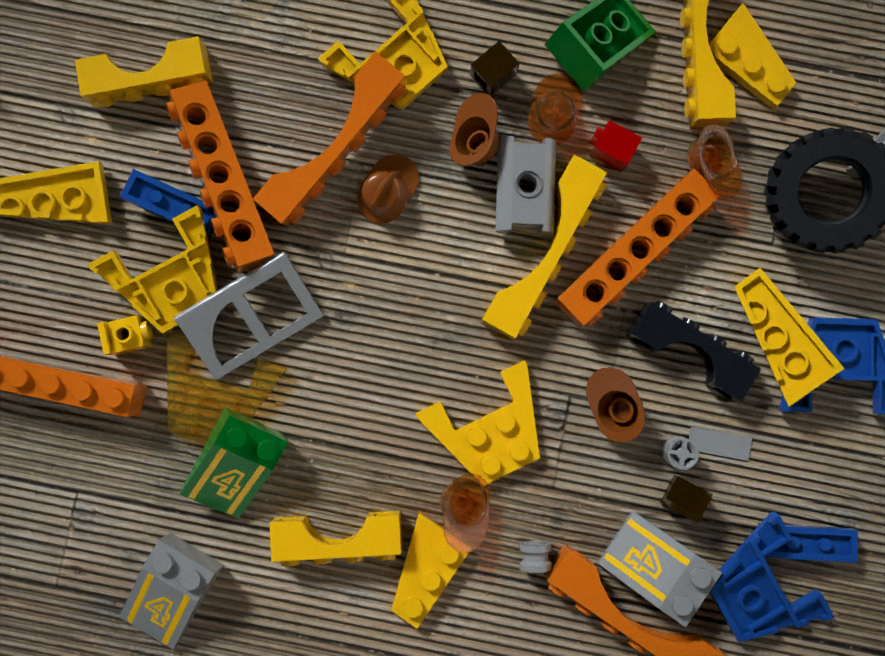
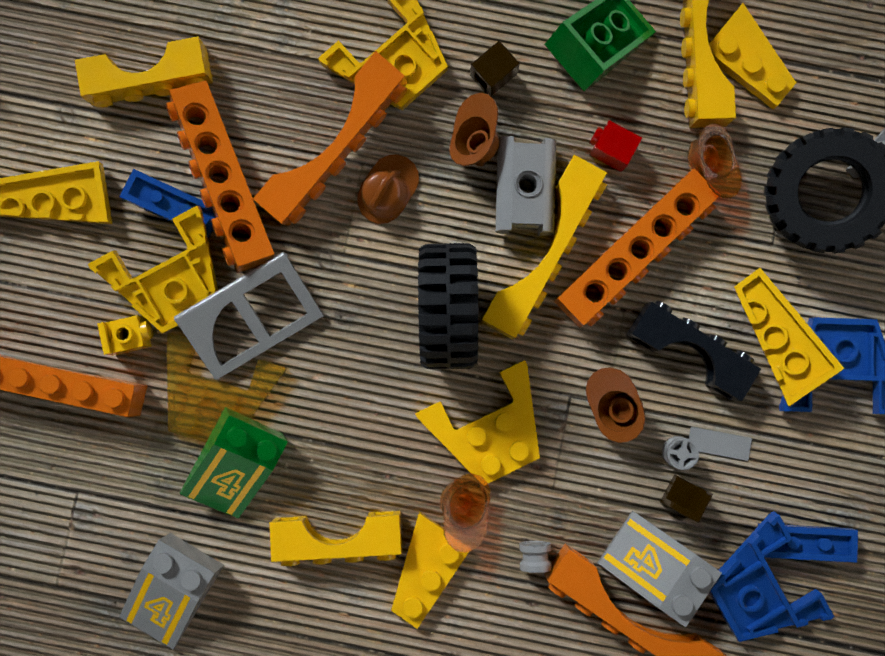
(448, 306): none -> black tyre
(555, 108): clear orange piece -> none

